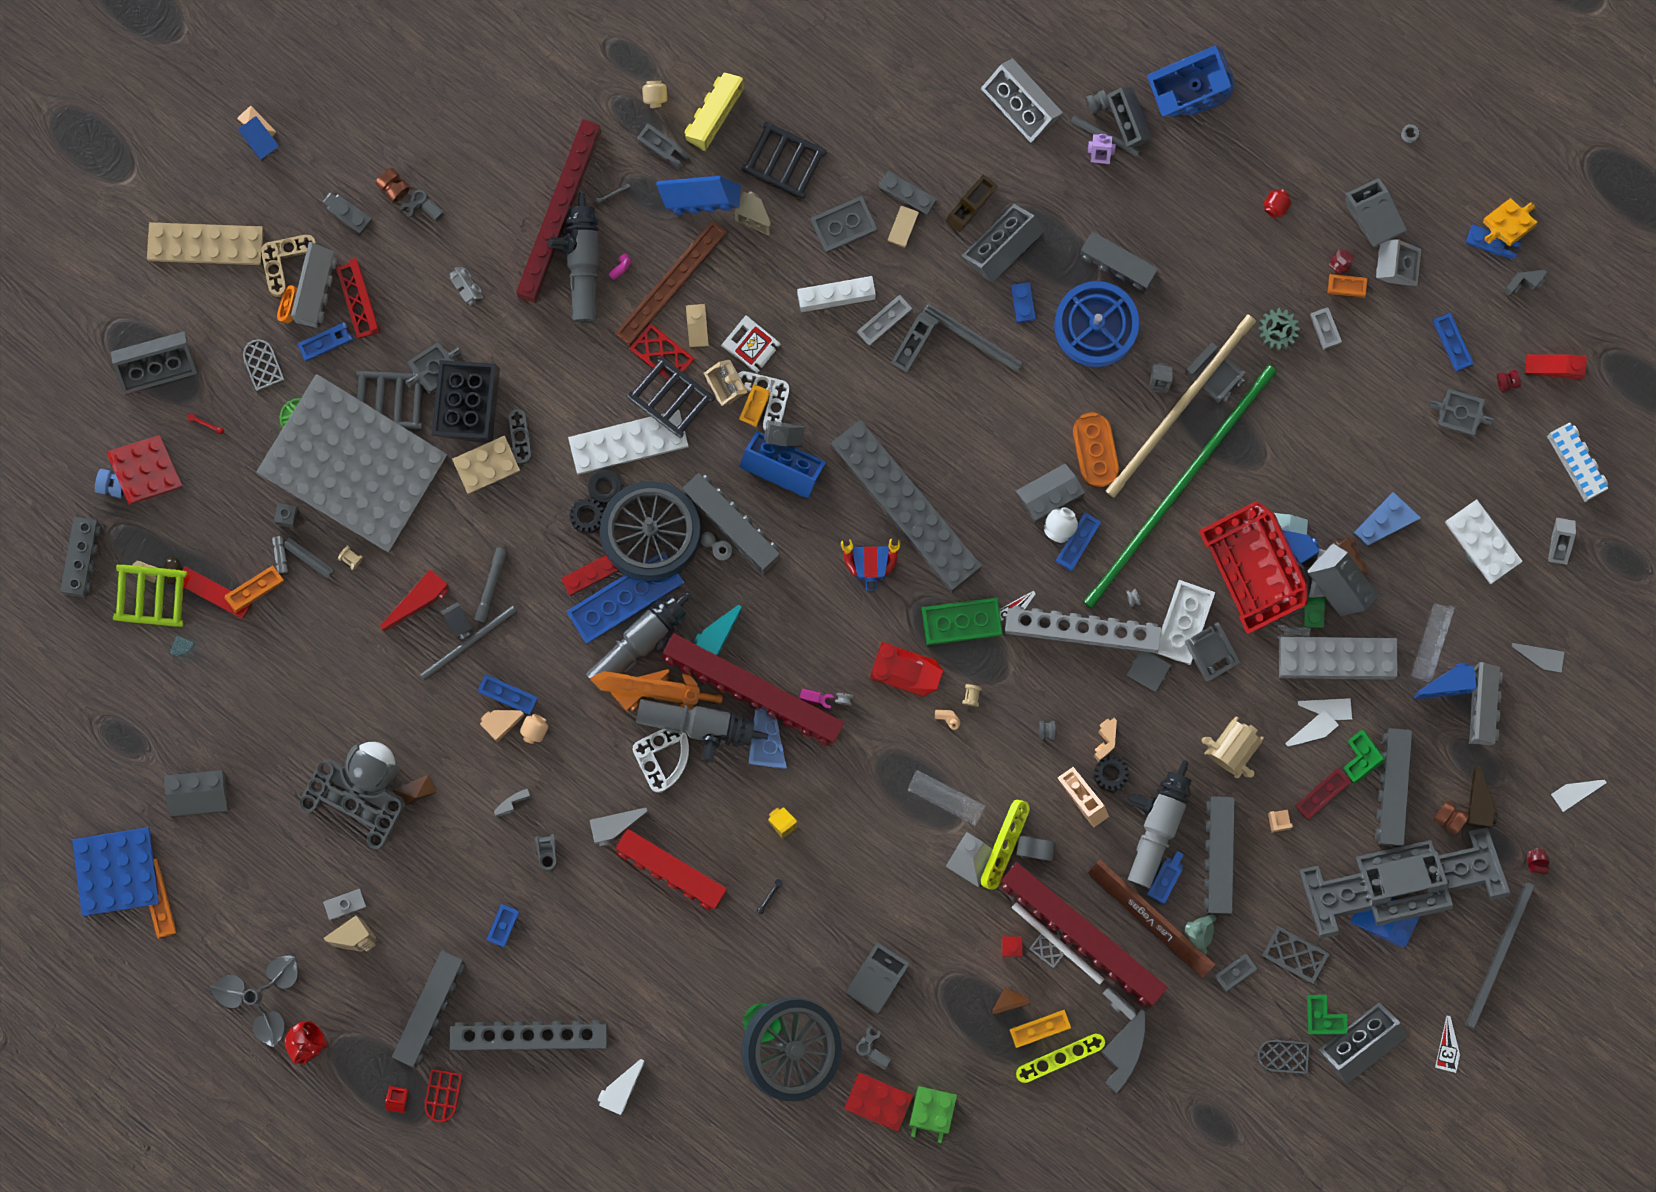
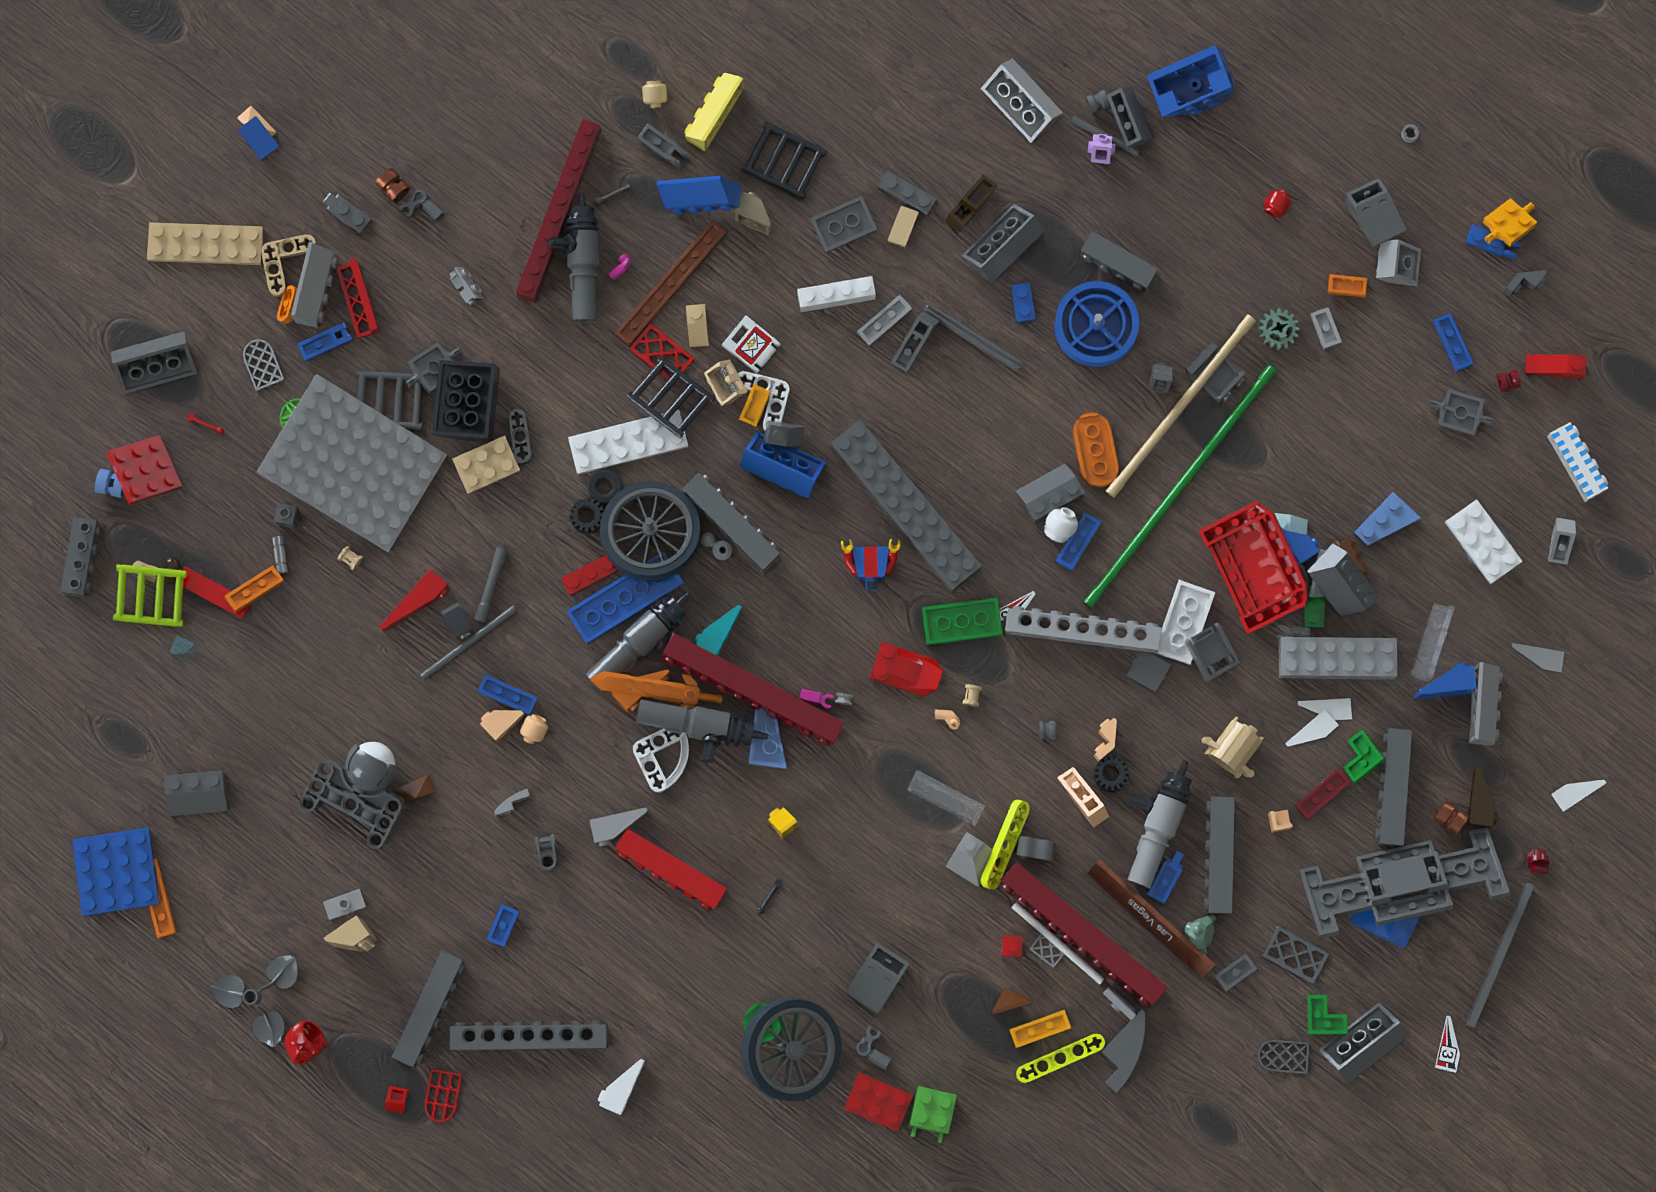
(308, 558): dark grey axle -> none
(1133, 598): light grey bush -> none
(1341, 261): dark red piece -> none

